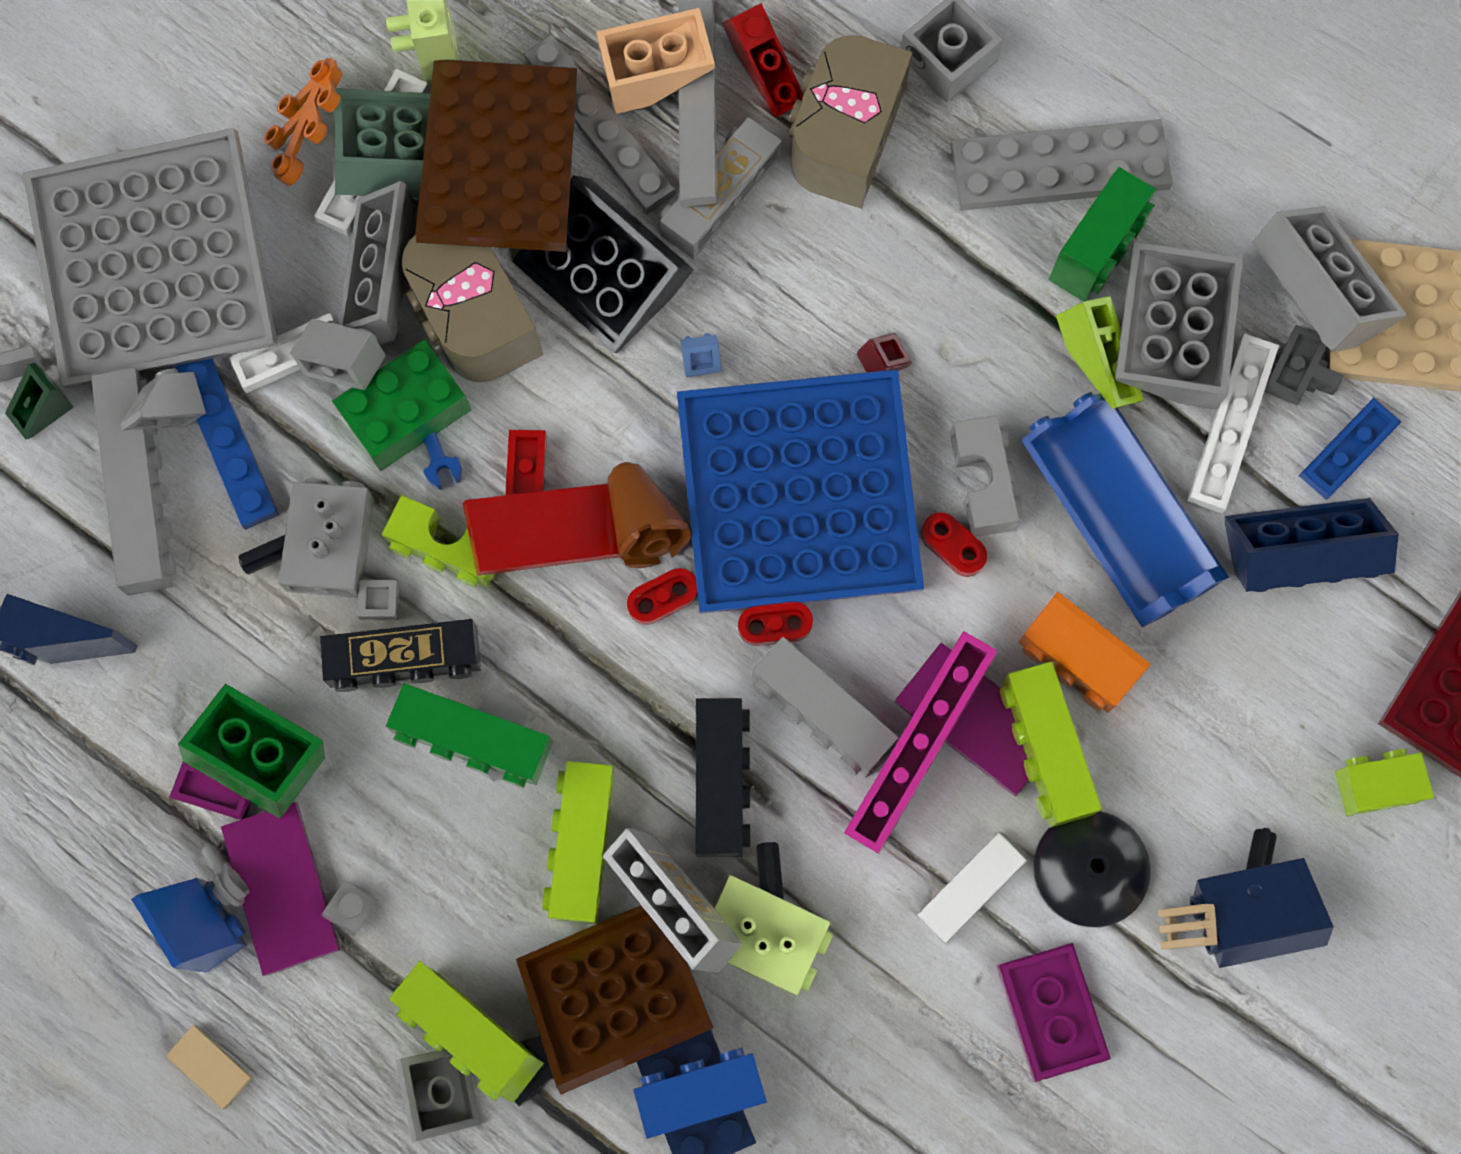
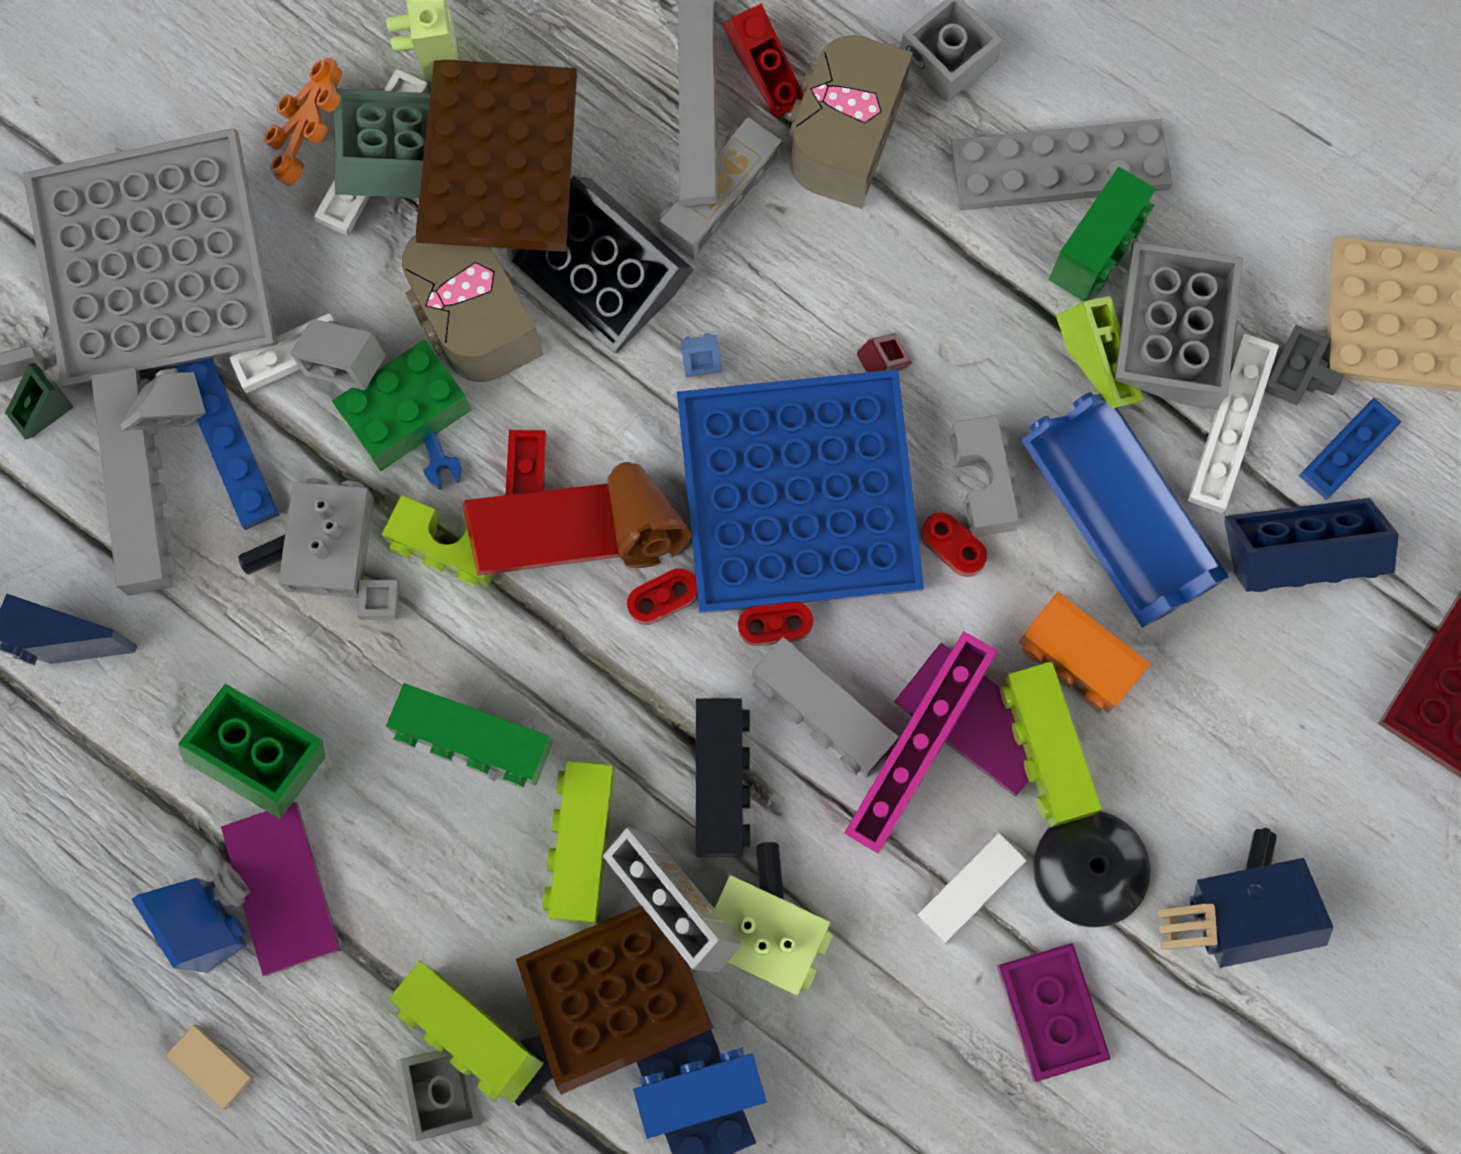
(204, 792): magenta tile -> none
(349, 907): light grey plate -> none
(375, 262): light grey slope -> none
(400, 654): black brick -> none
(607, 132): light grey plate -> none
(654, 58): light nougat slope -> none
(1327, 277): light grey slope -> none
(1383, 783): lime brick -> none

